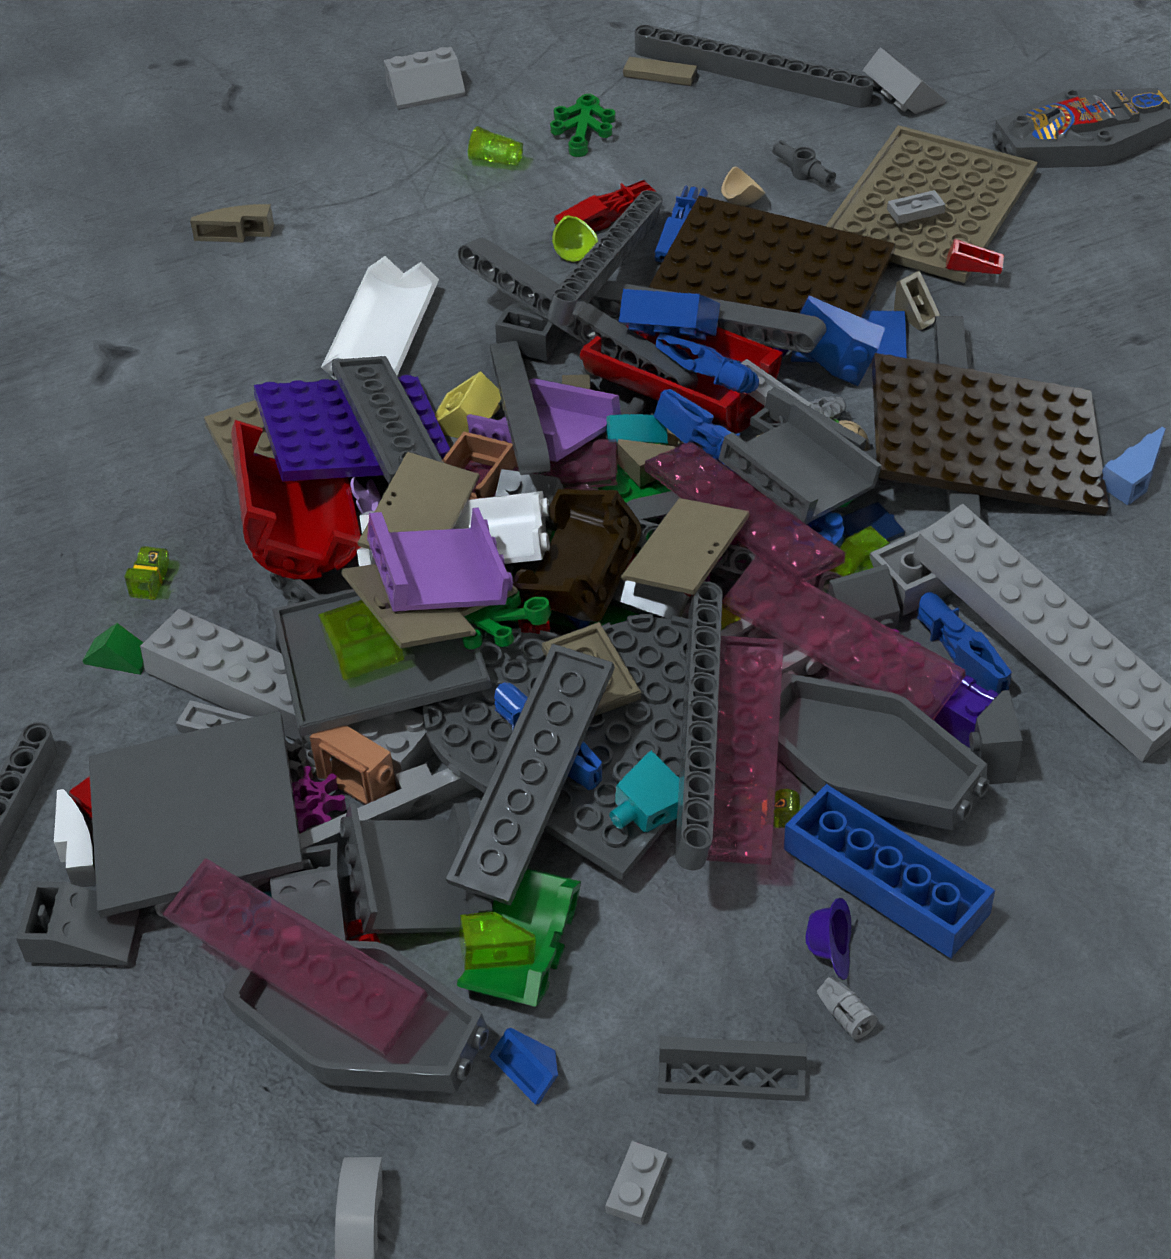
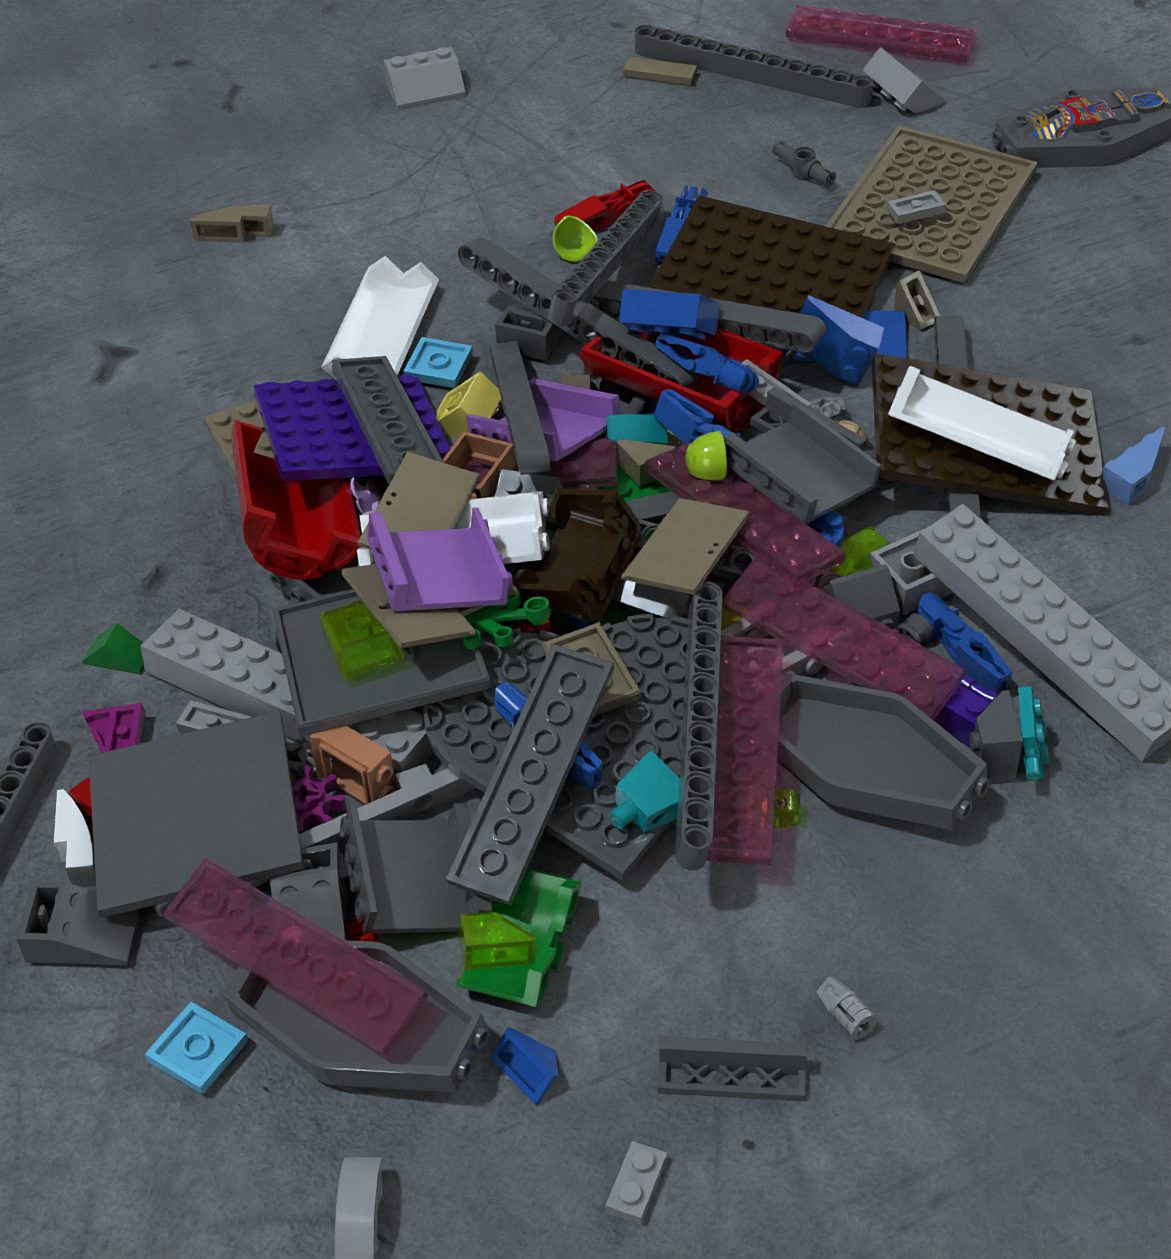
(116, 726): none -> magenta wing
(149, 569): clear neon green leg -> none
(196, 1047): none -> medium azure plate
(439, 362): none -> medium azure plate
(494, 147): clear neon green plant -> none
(587, 106): green plant -> none
(707, 457): none -> lime helmet
(741, 188): tan helmet -> none
(830, 935): dark purple piece -> none
(874, 516): dark blue piece -> none
(875, 31): none -> clear pink plate
(889, 870): blue brick -> none
(916, 629): none -> dark grey wheel
(973, 258): red slope -> none
(982, 425): none -> white cylinder
(1033, 734): none -> teal plate

